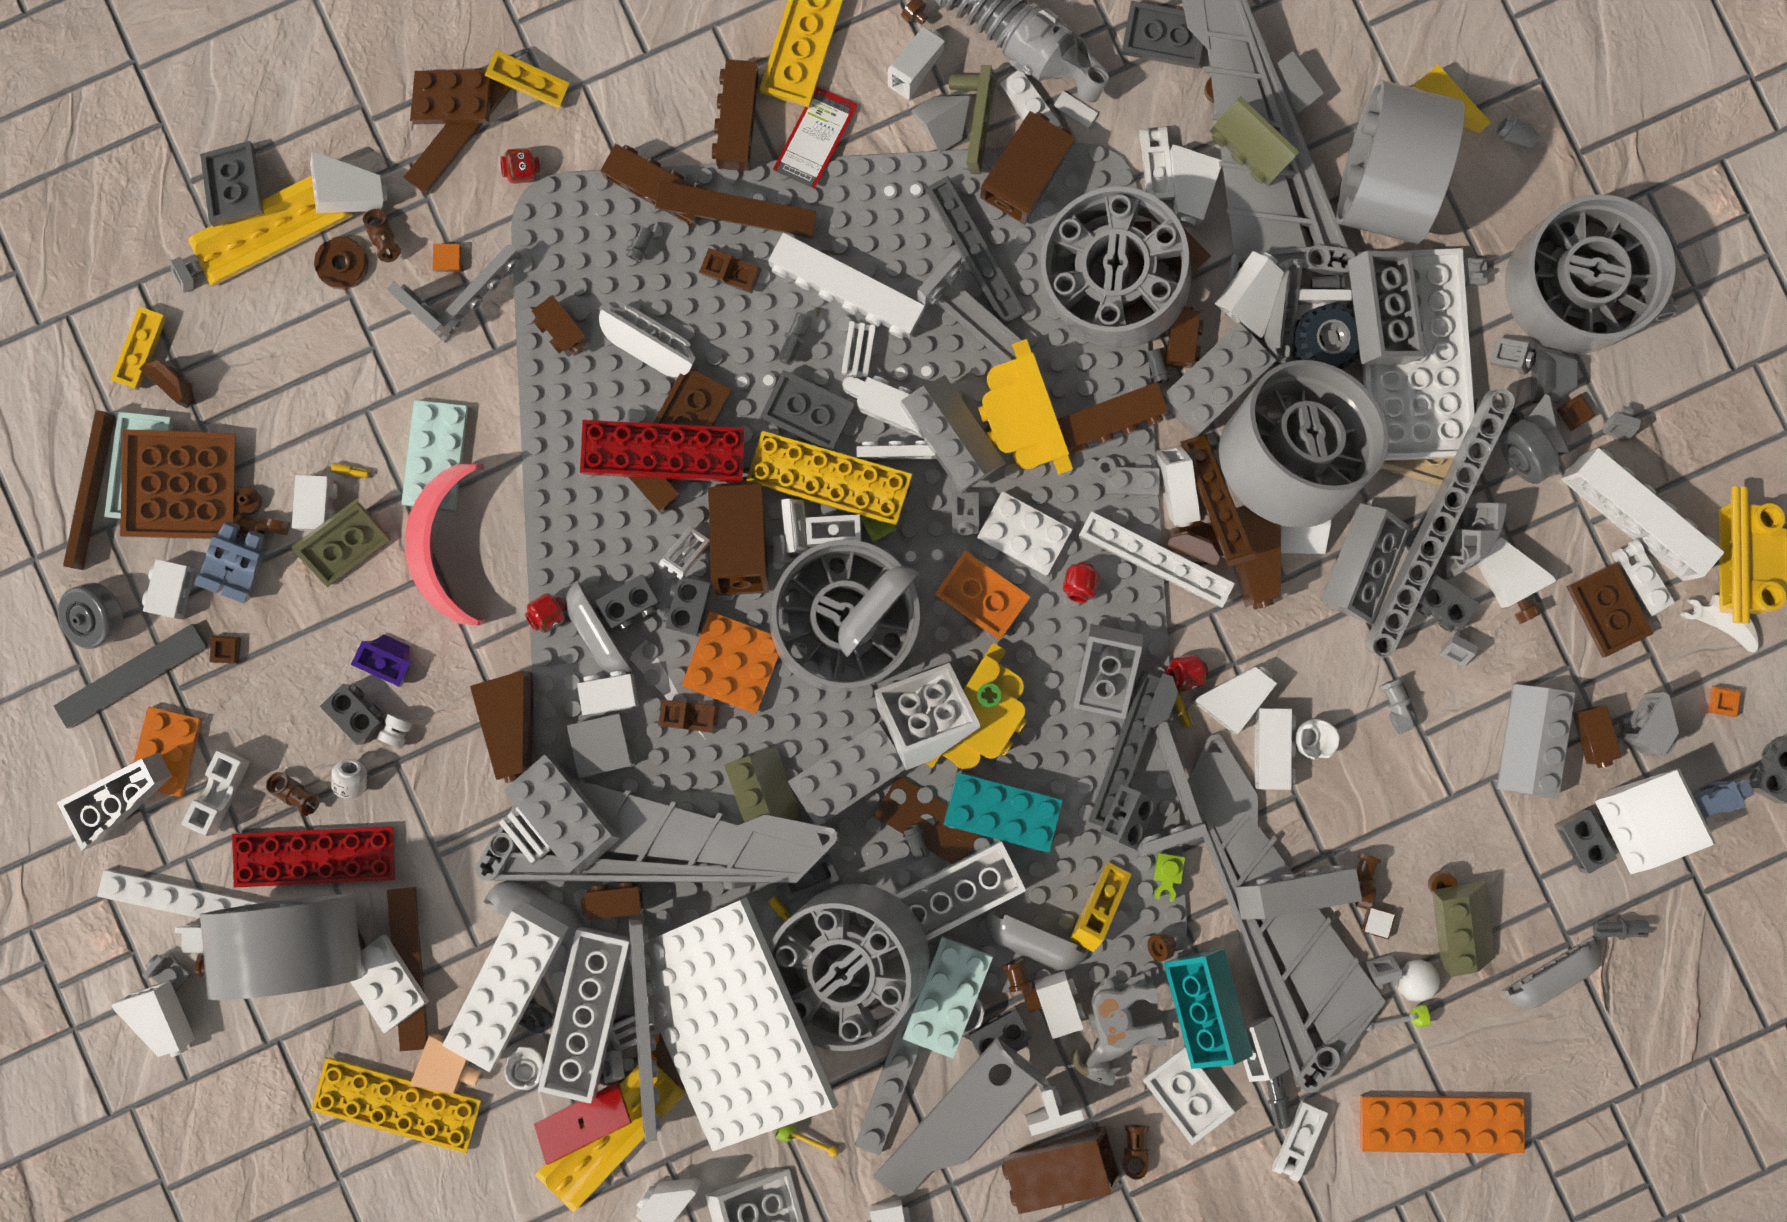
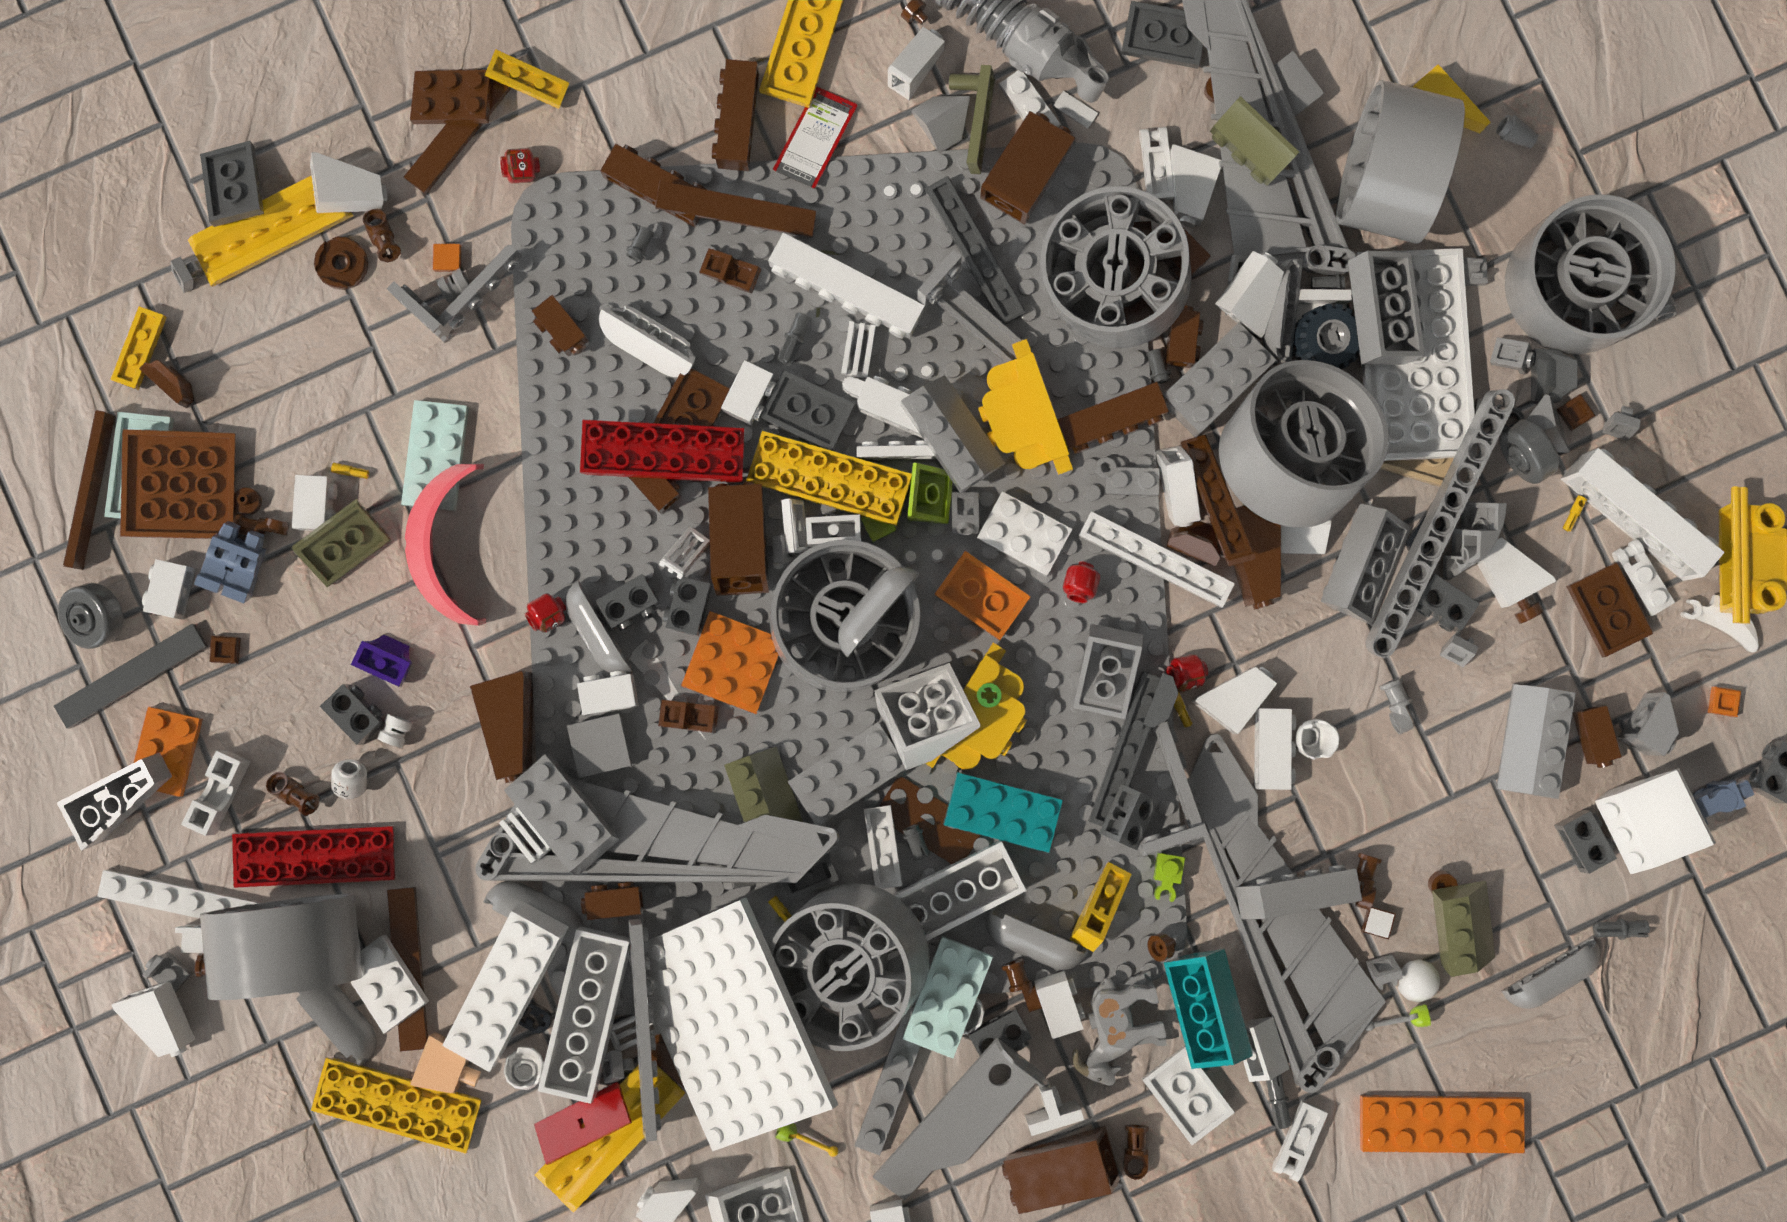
(340, 1022): none -> light grey brick
(453, 285): none -> light grey wheel
(748, 393): none -> white brick
(883, 847): none -> white plate
(929, 494): none -> lime slope
(1575, 512): none -> yellow pin

